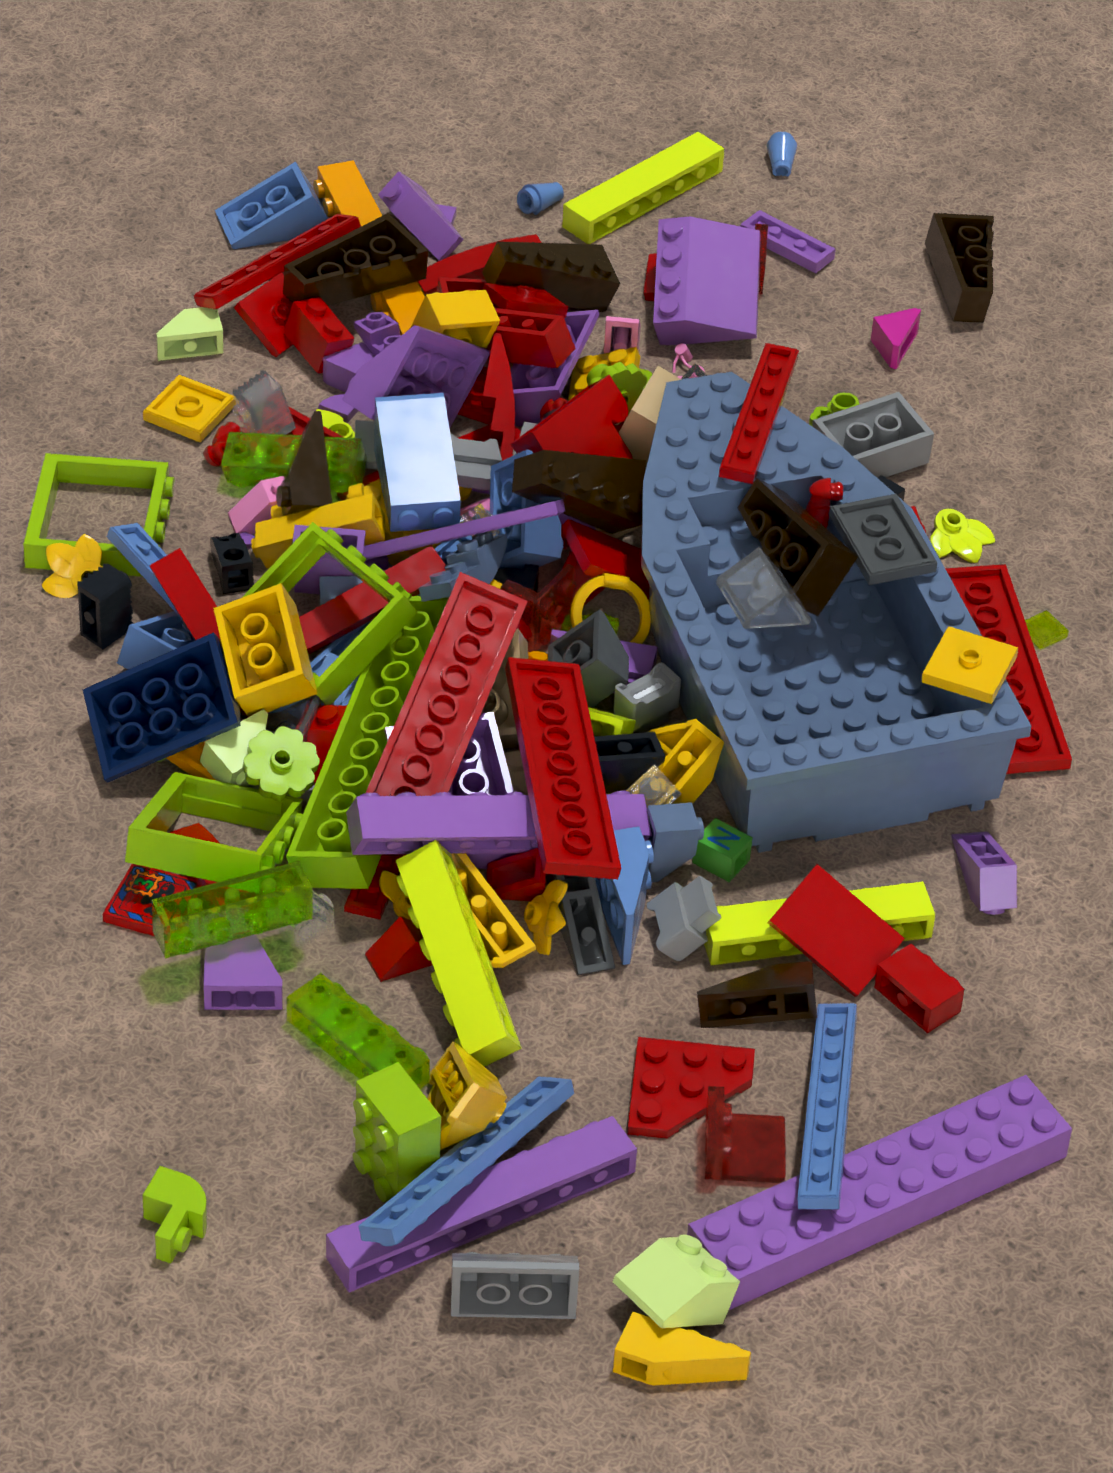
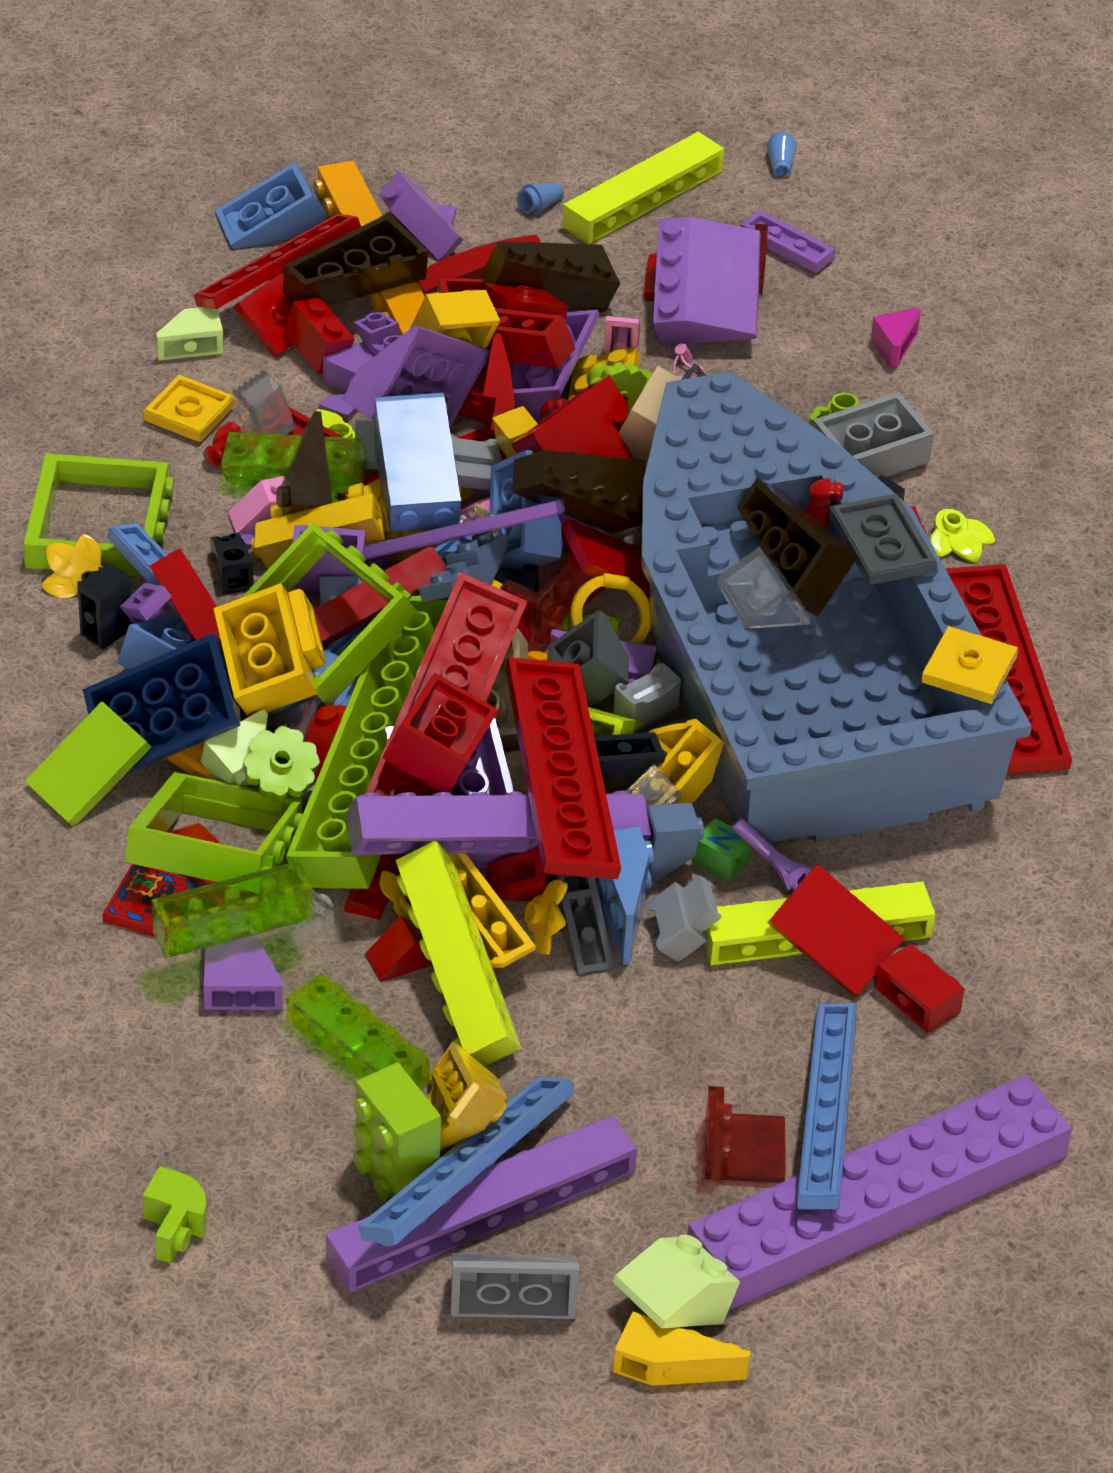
(87, 764): none -> lime tile
(146, 603): none -> medium lavender bracket
(307, 629): none -> yellow tile
(440, 734): none -> red slope
(510, 427): none -> yellow brick
(674, 1082): red plate -> none
(758, 413): red tile -> none
(761, 996): dark brown slope -> none
(786, 868): none -> medium lavender piece
(963, 262): dark brown wedge -> none
(987, 872): medium lavender slope -> none
(1045, 629): clear neon green tile -> none

